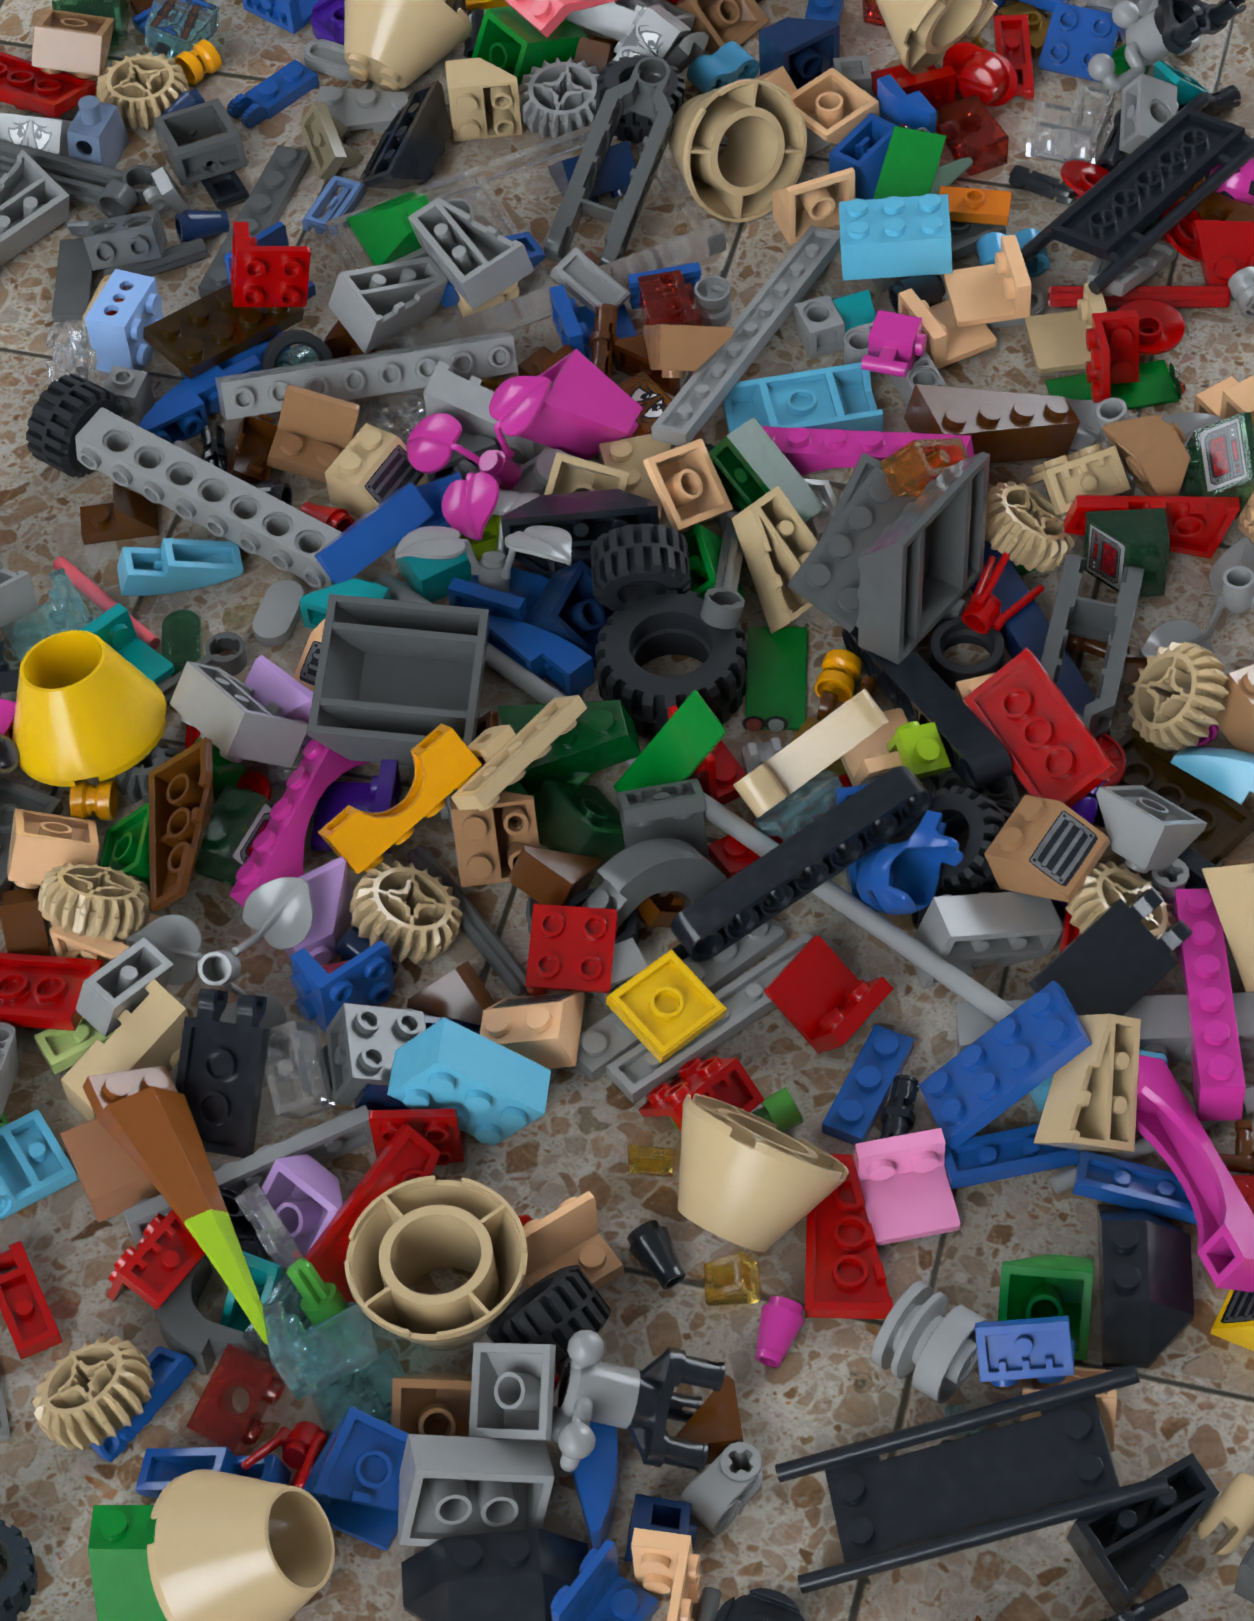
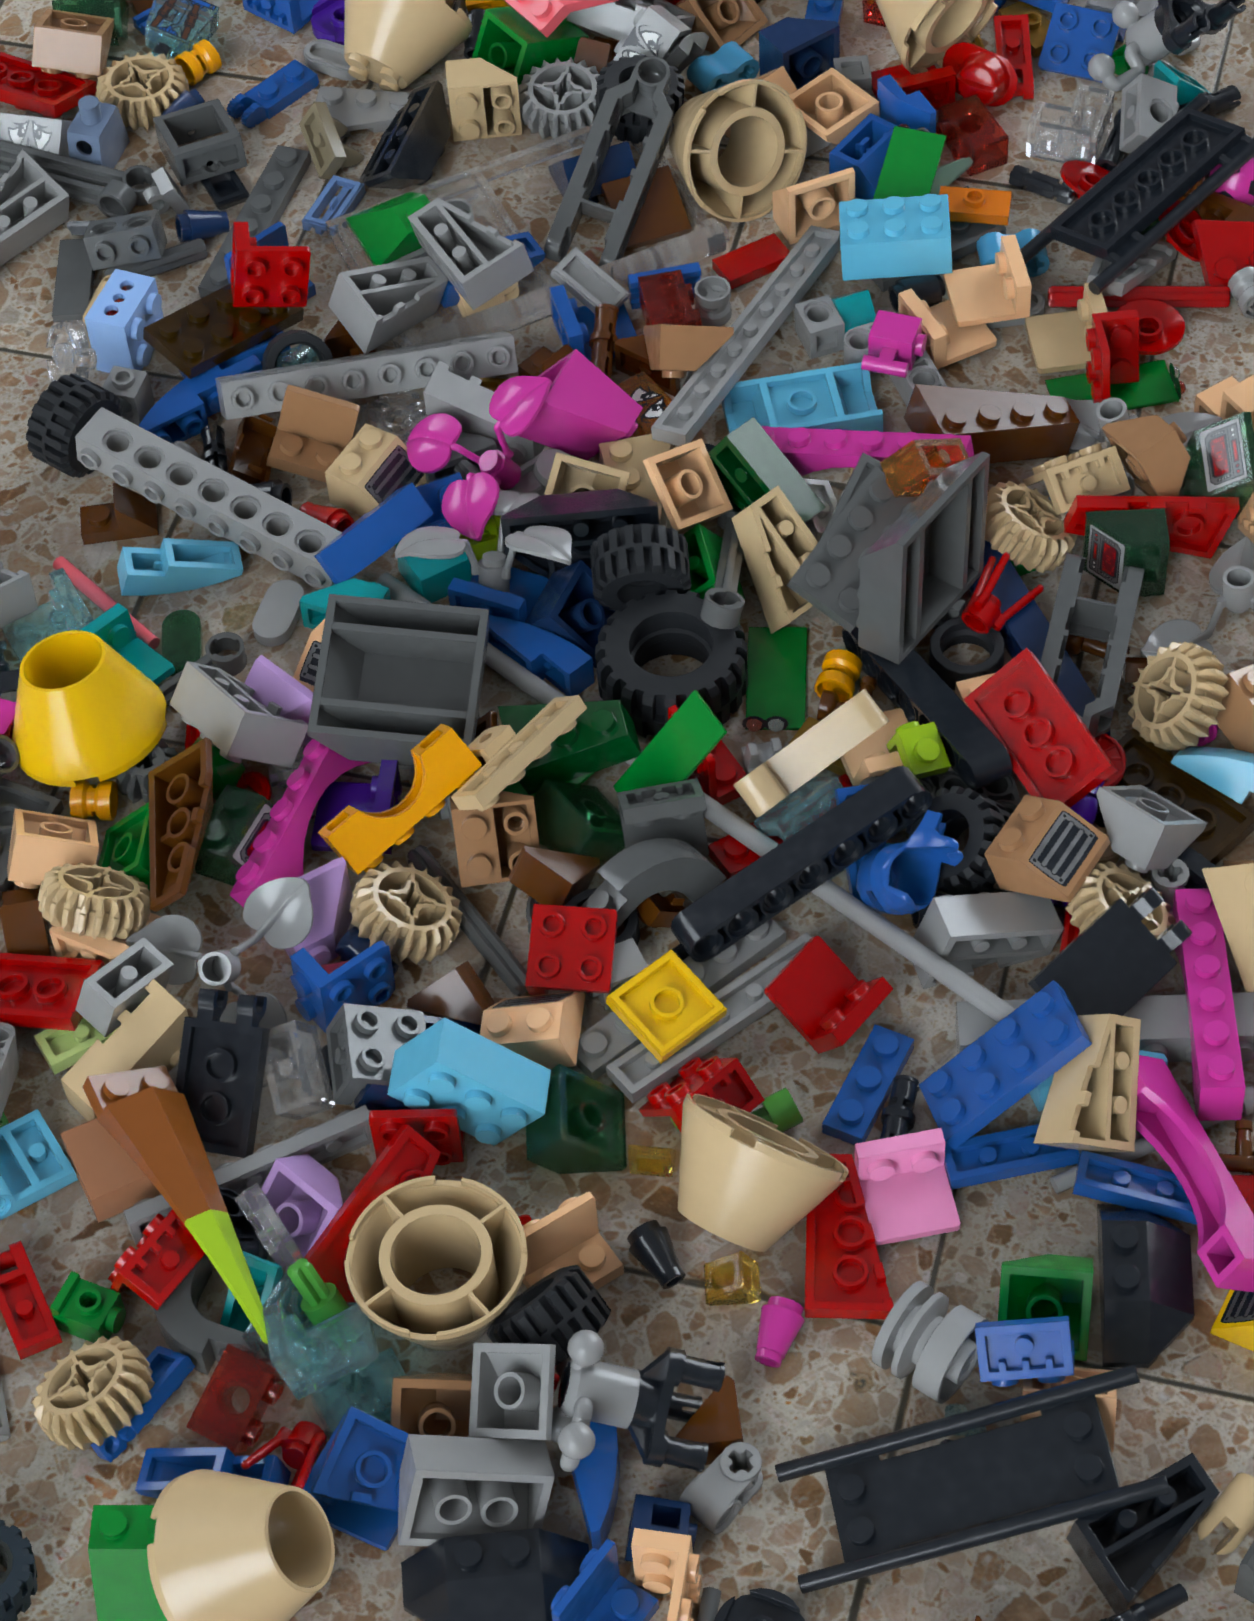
(76, 1317): none -> green brick
(580, 1126): none -> clear green slope
(661, 214): none -> reddish brown tile
(751, 261): none -> red tile

